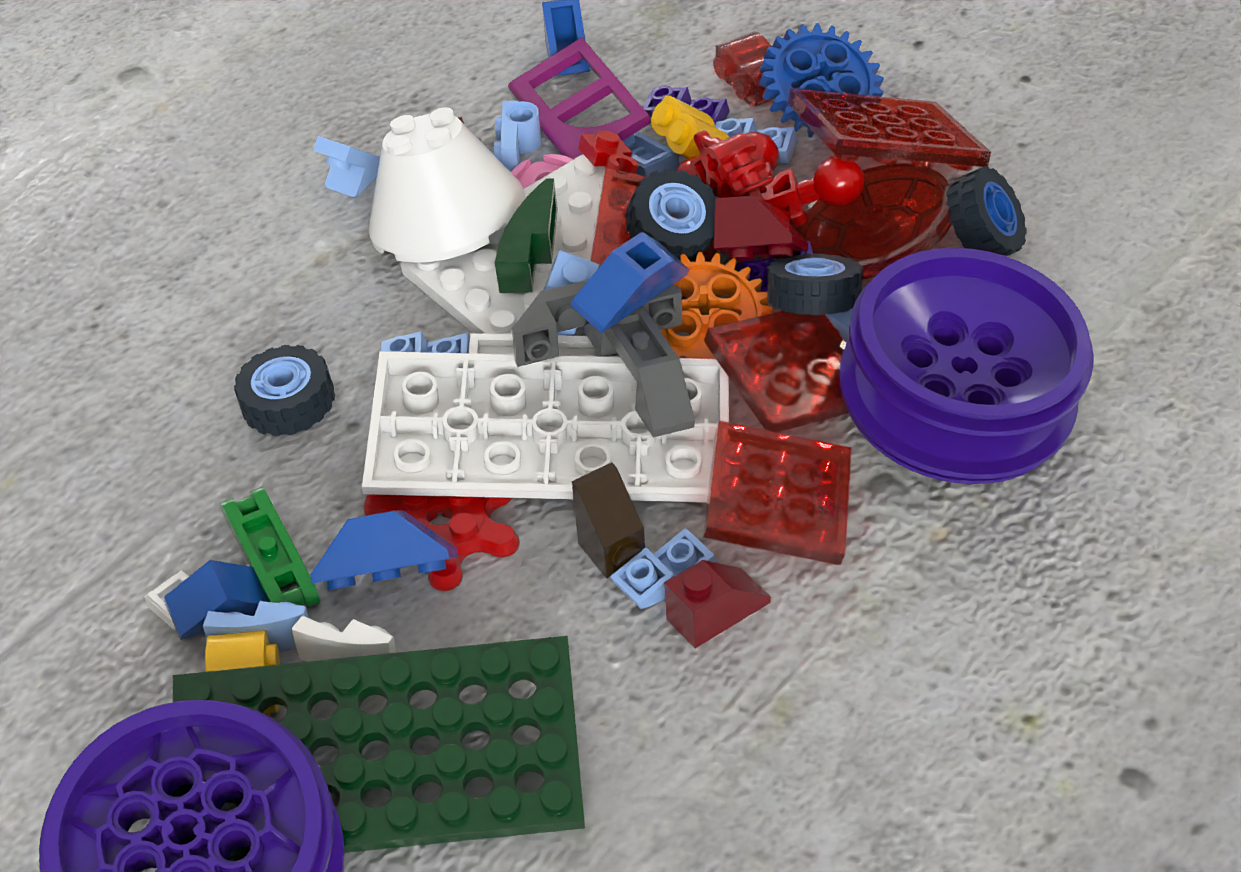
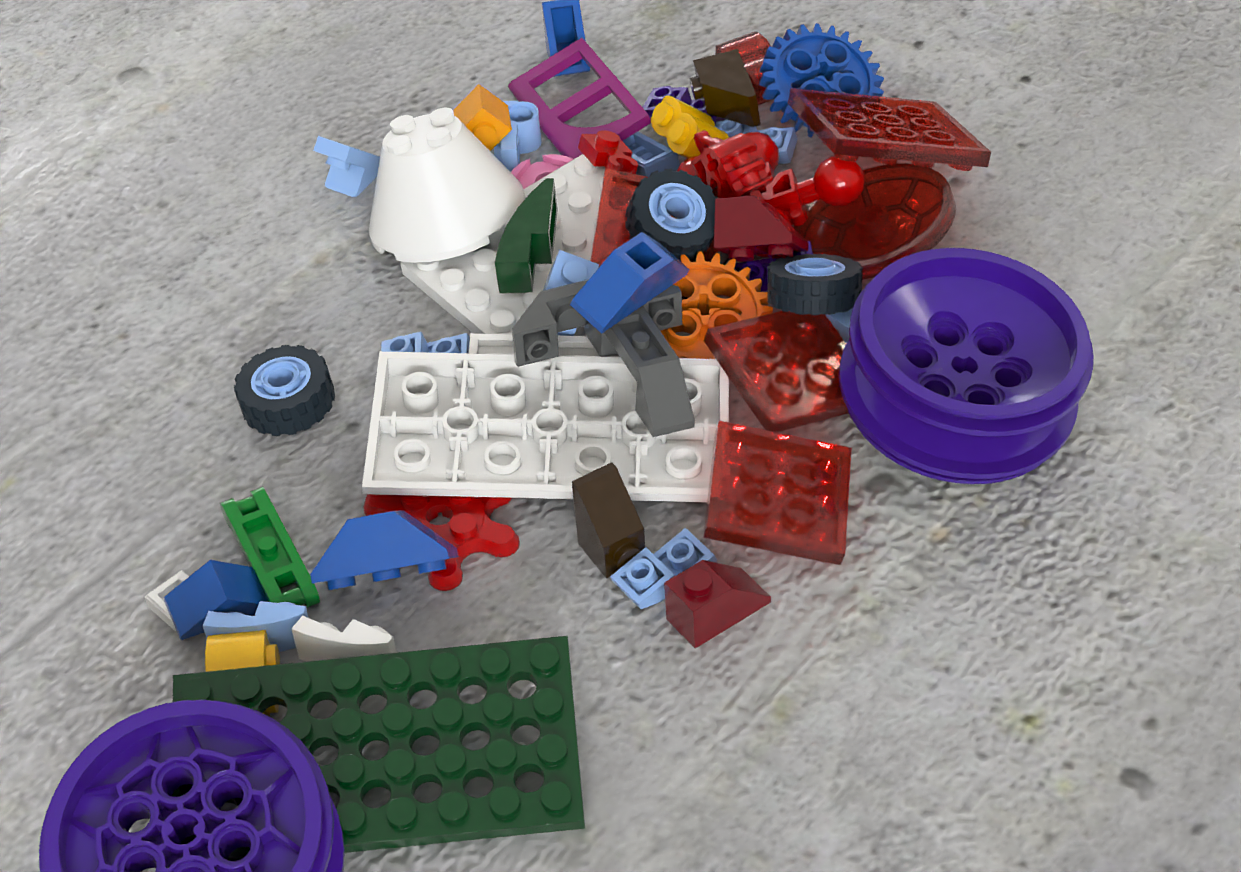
(484, 116): none -> light orange brick
(725, 88): none -> dark brown slope
(986, 212): black wheel -> none

